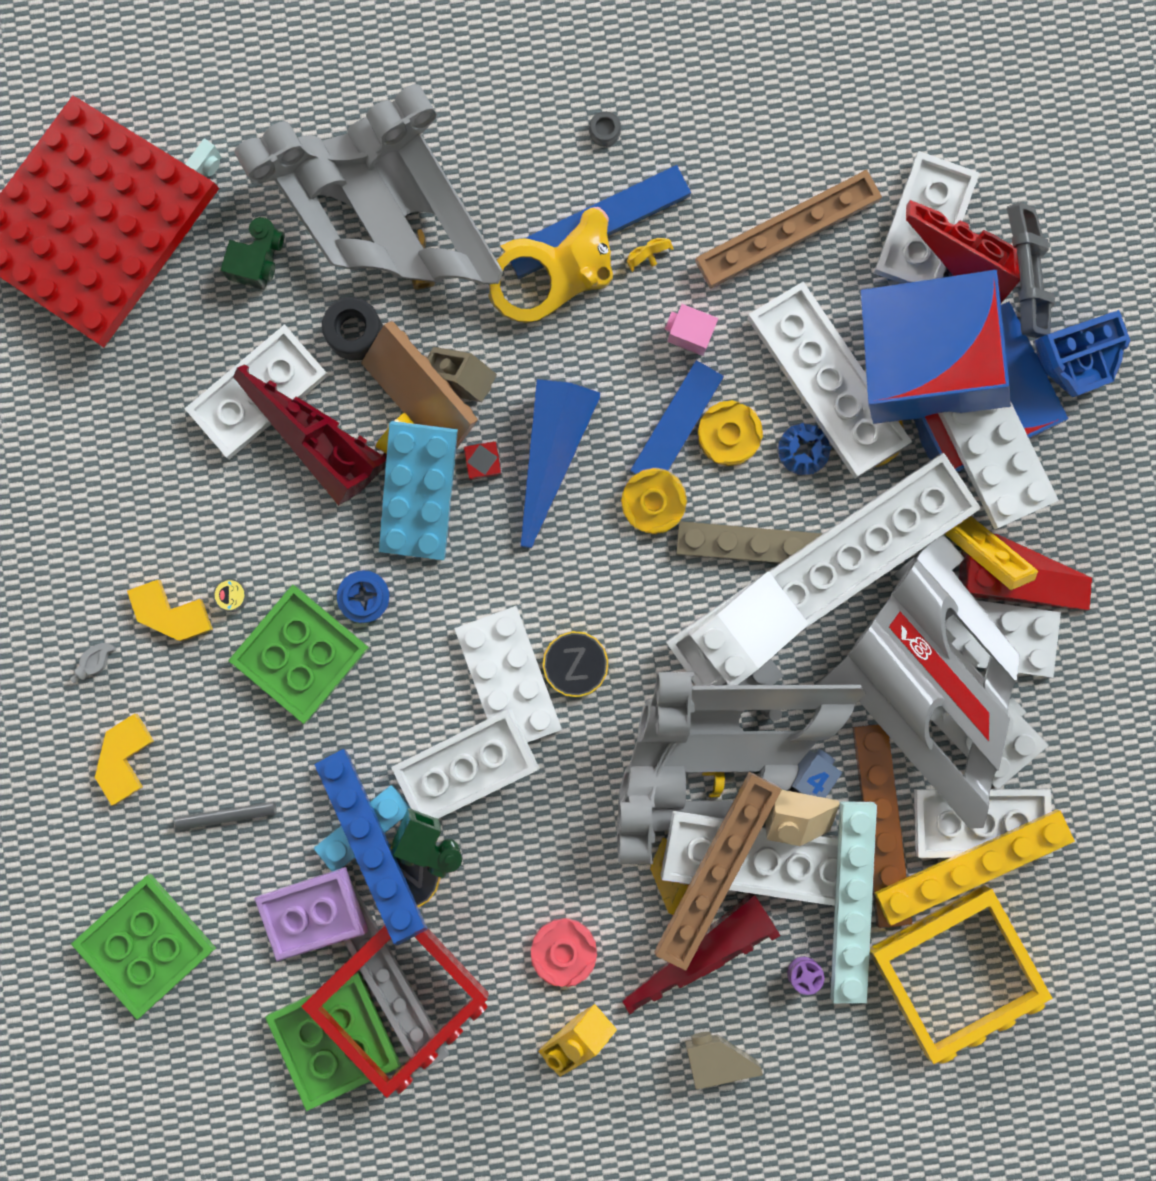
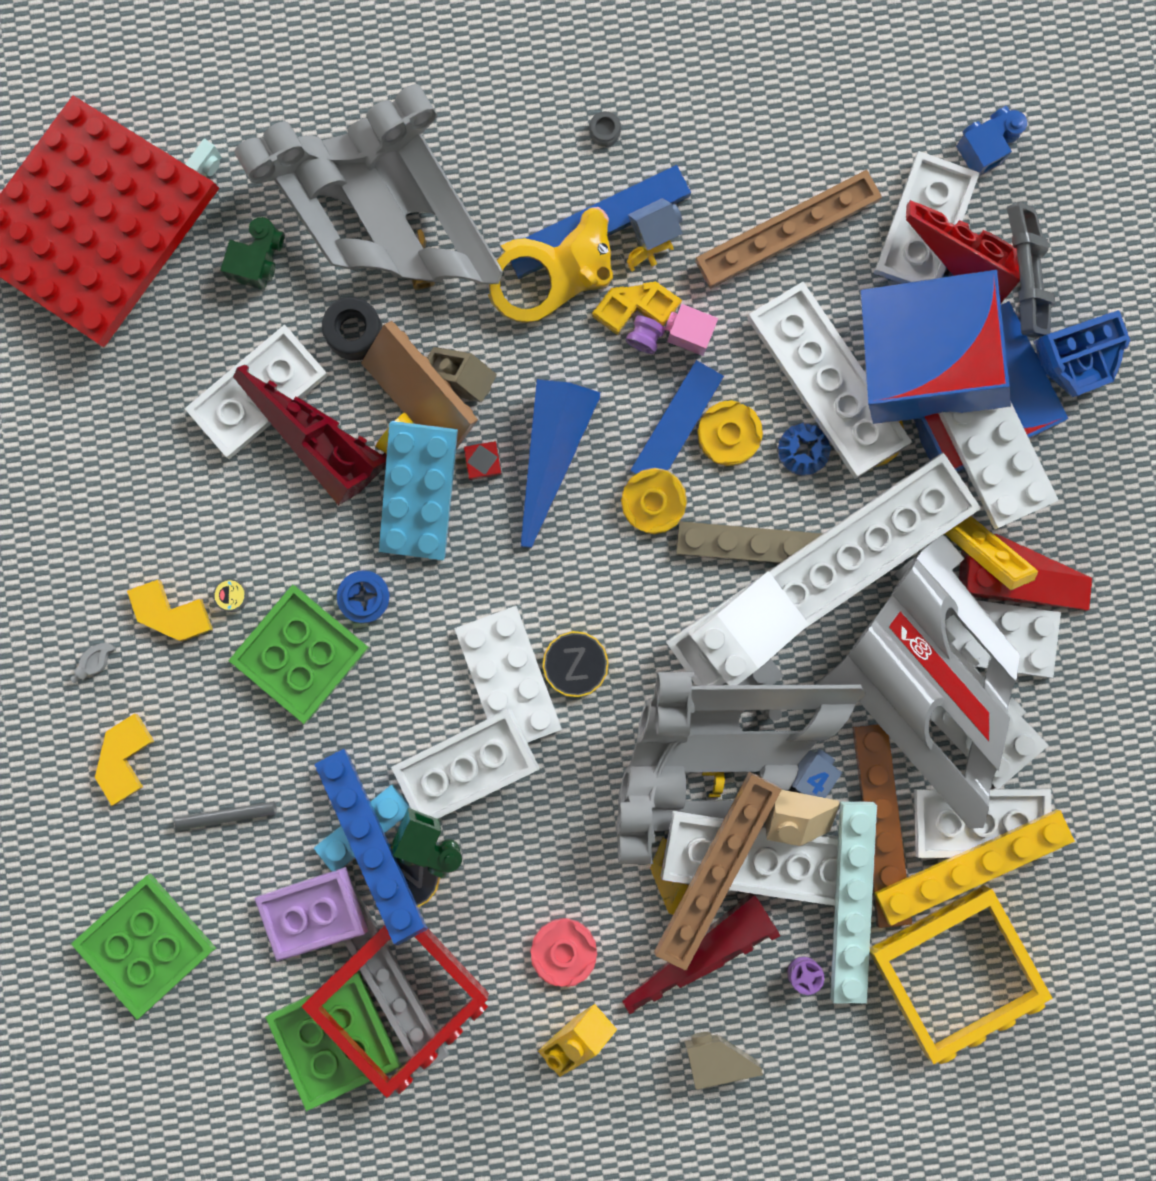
(622, 302): none -> yellow tile
(645, 334): none -> medium lavender wheel
(656, 223): none -> sand blue brick
(986, 144): none -> blue brick

